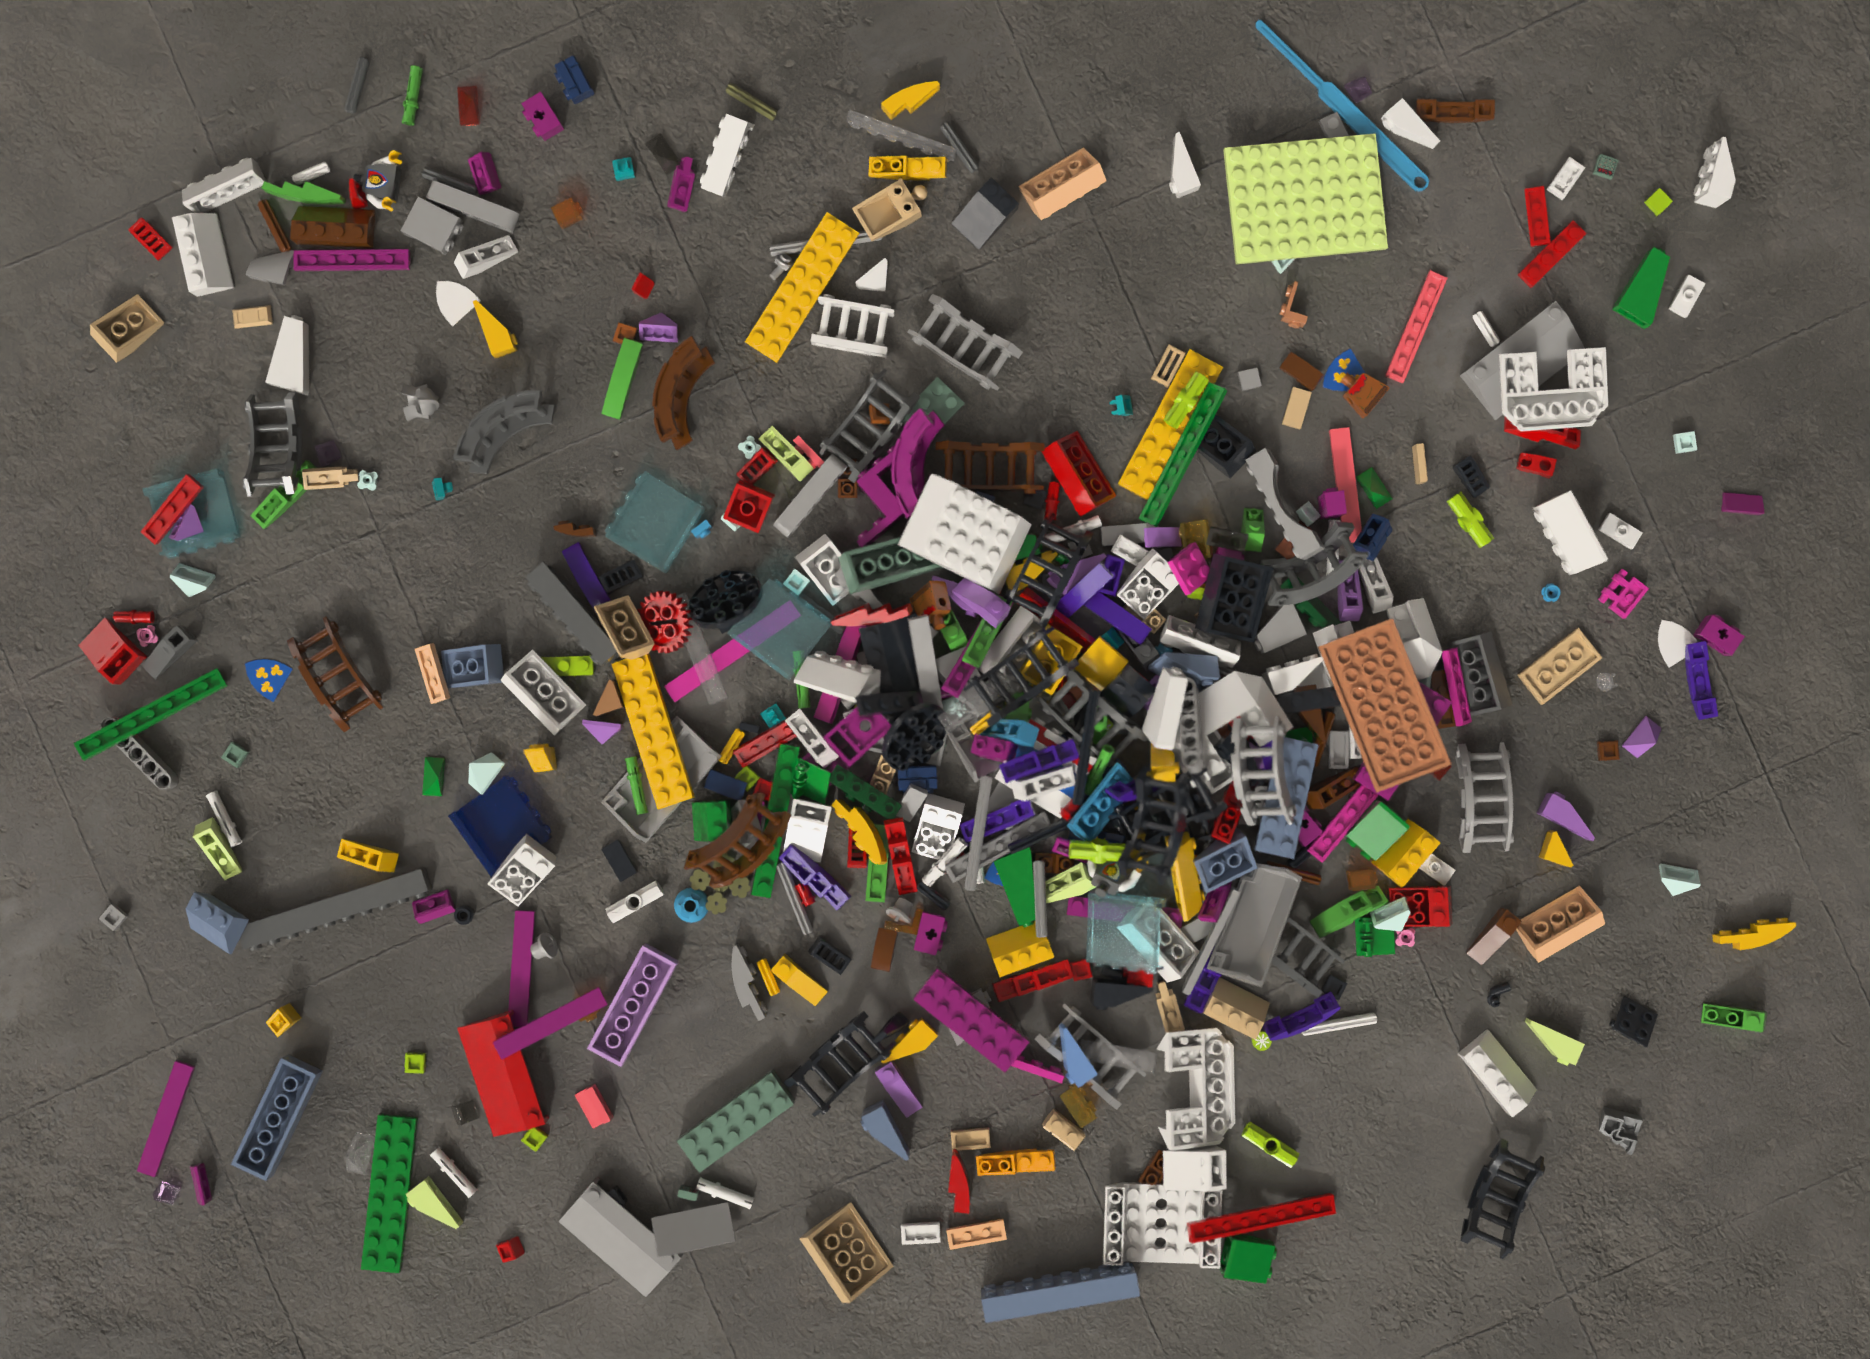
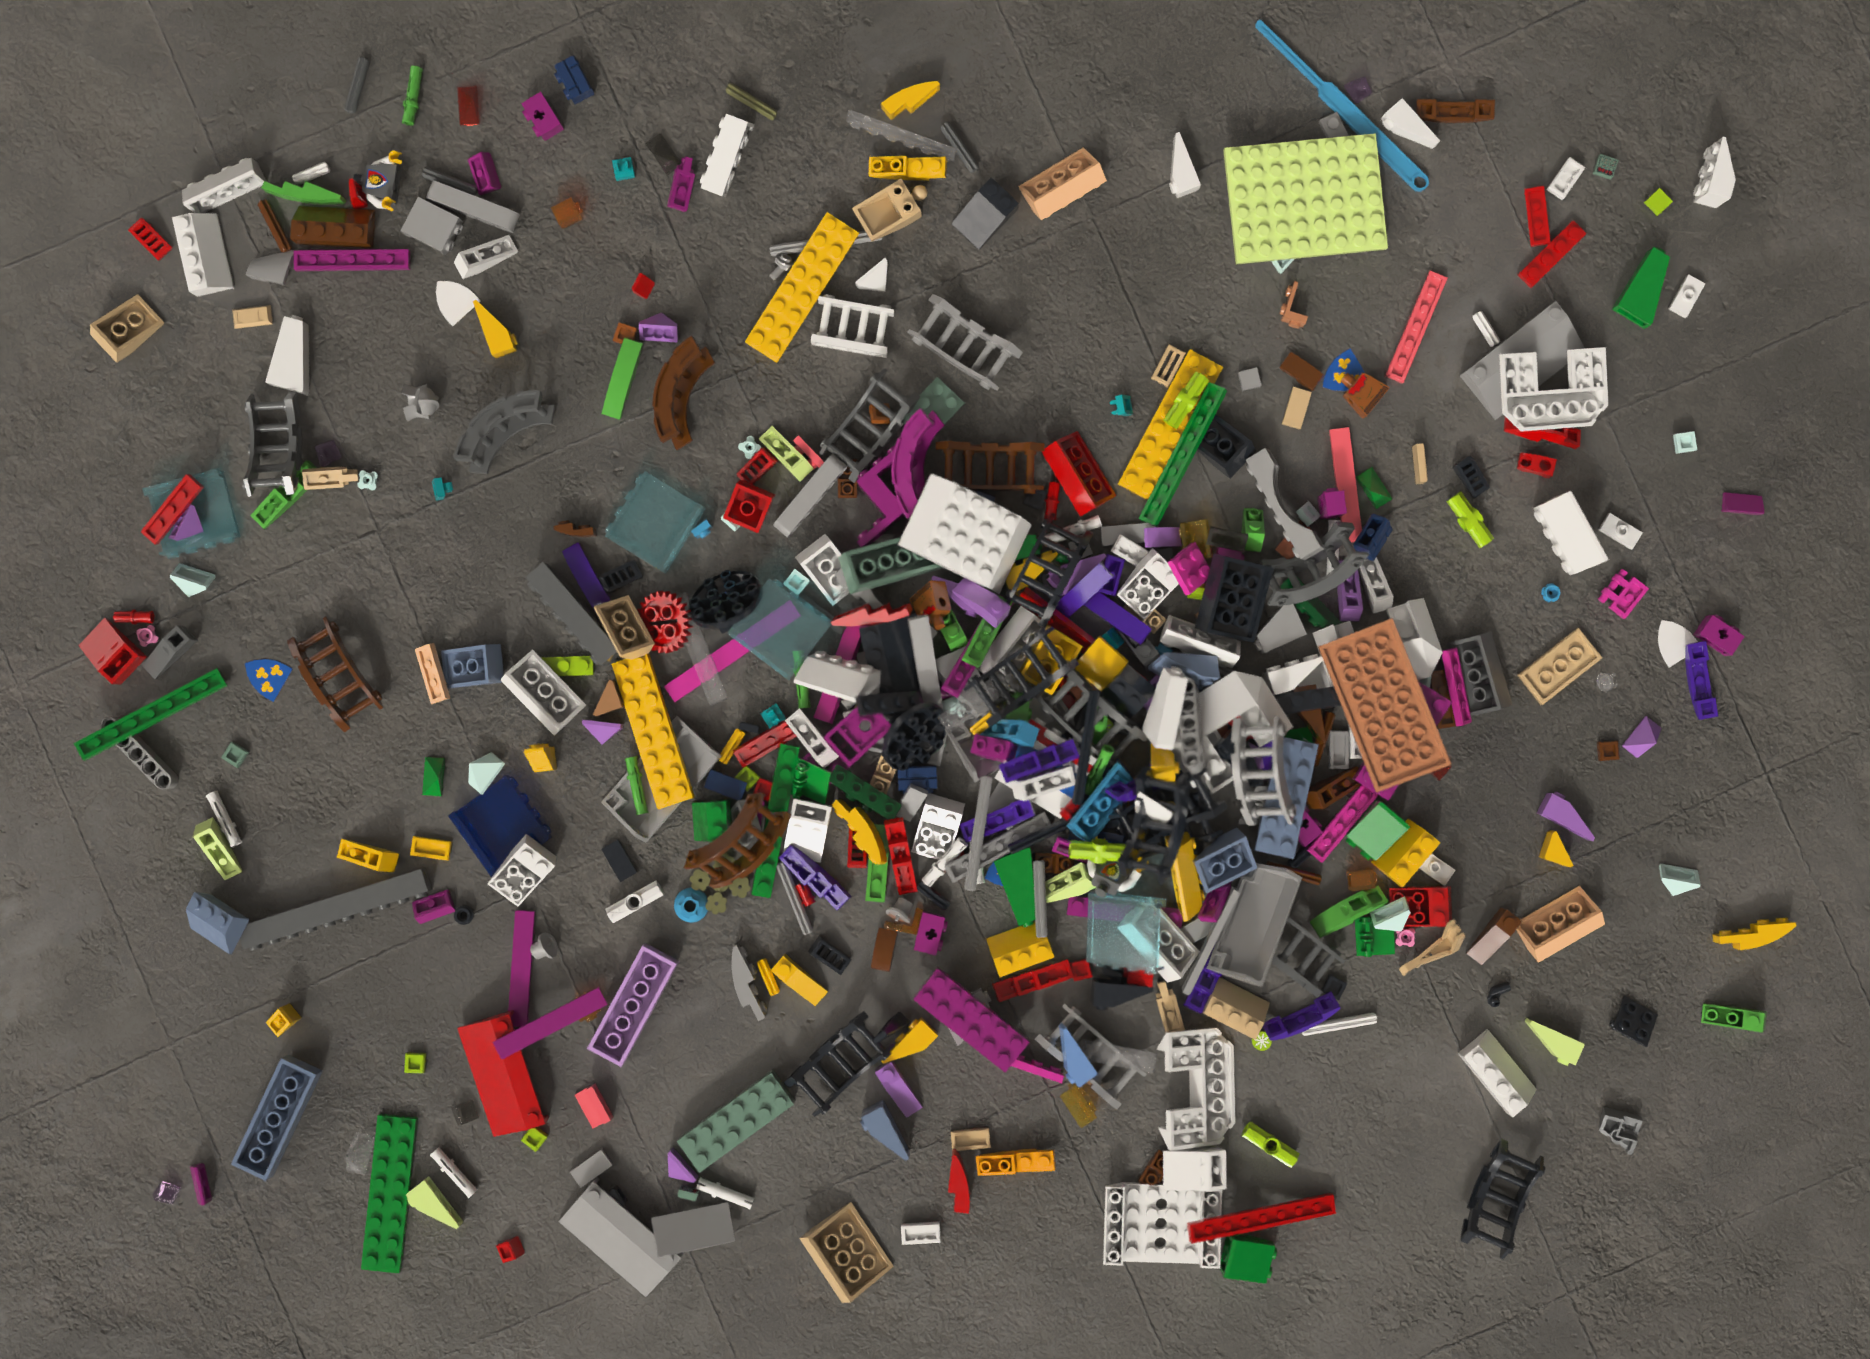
(113, 917): light grey plate -> none
(165, 1118): magenta tile -> none
(431, 848): none -> yellow tile
(591, 1168): none -> light grey tile
(679, 1168): none -> medium lavender slope
(976, 1234): light nougat plate -> none
(1059, 1292): sand blue brick -> none
(1063, 1129): tan brick -> none
(1154, 810): none -> white sticker
(1227, 821): red slope -> none
(1444, 946): none -> tan hinge
(1469, 798): light grey fence -> none

